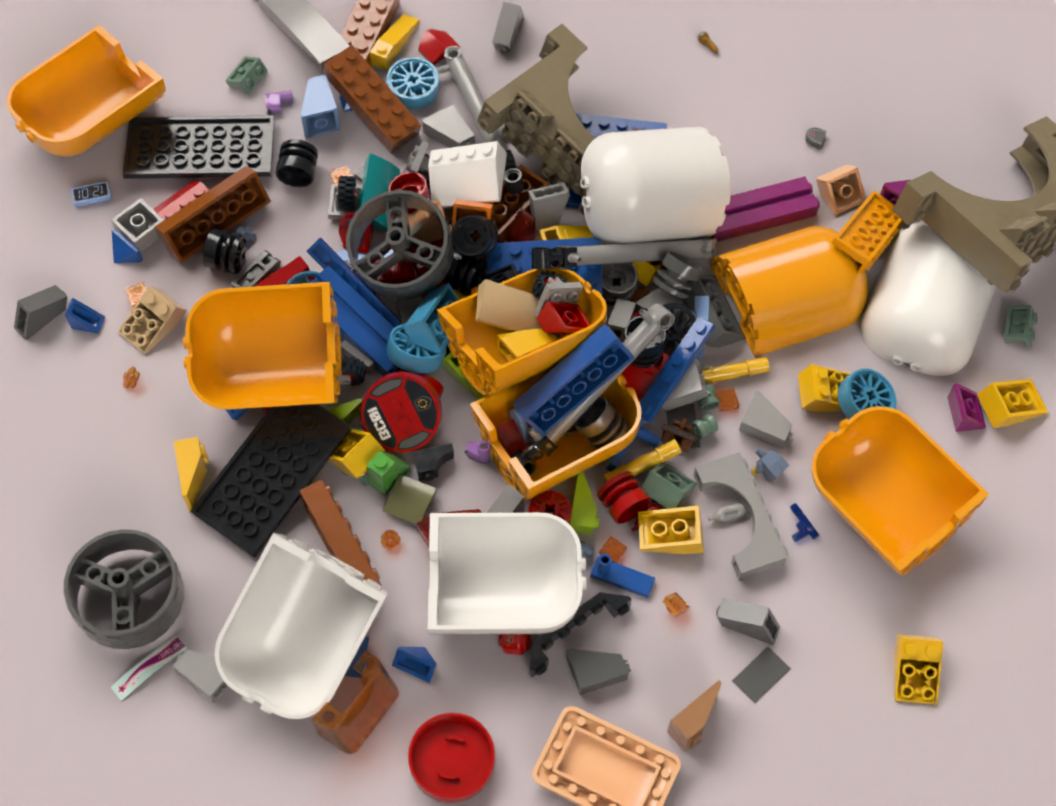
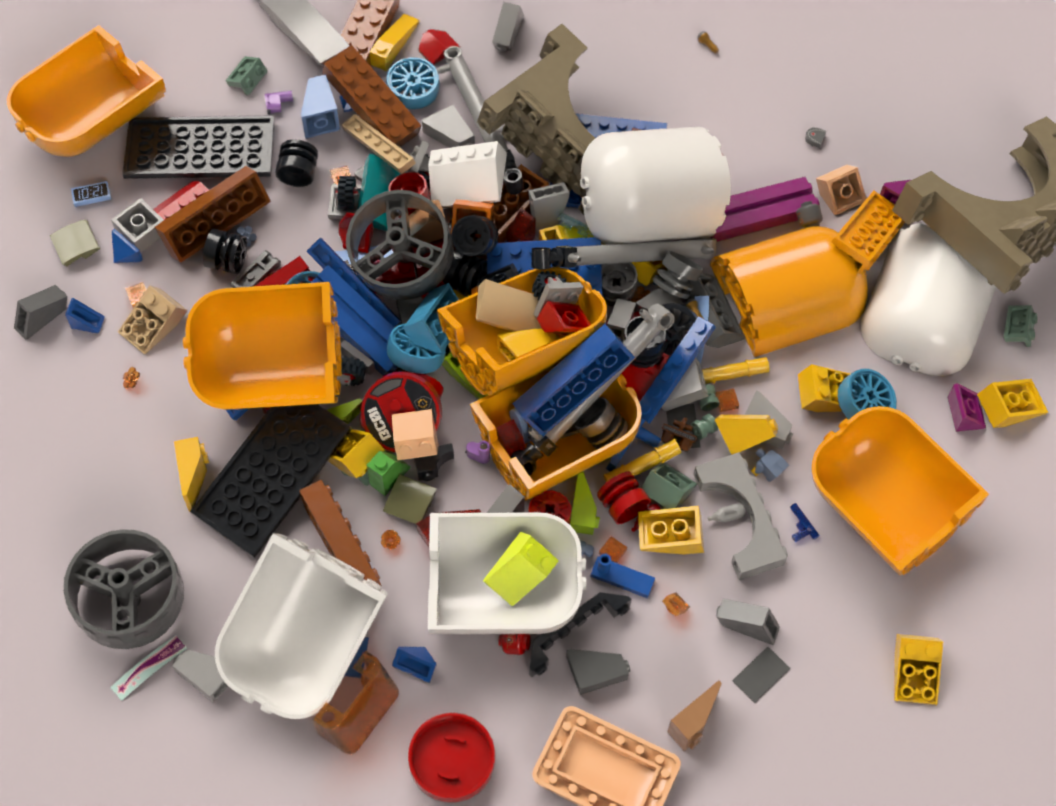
(74, 242): none -> slope
(378, 144): none -> tan plate
(414, 434): none -> light nougat slope
(520, 568): none -> neon yellow slope
(569, 222): none -> clear light blue plate
(693, 304): none -> pearl gold piece
(745, 430): none -> yellow slope
(809, 215): none -> dark grey head

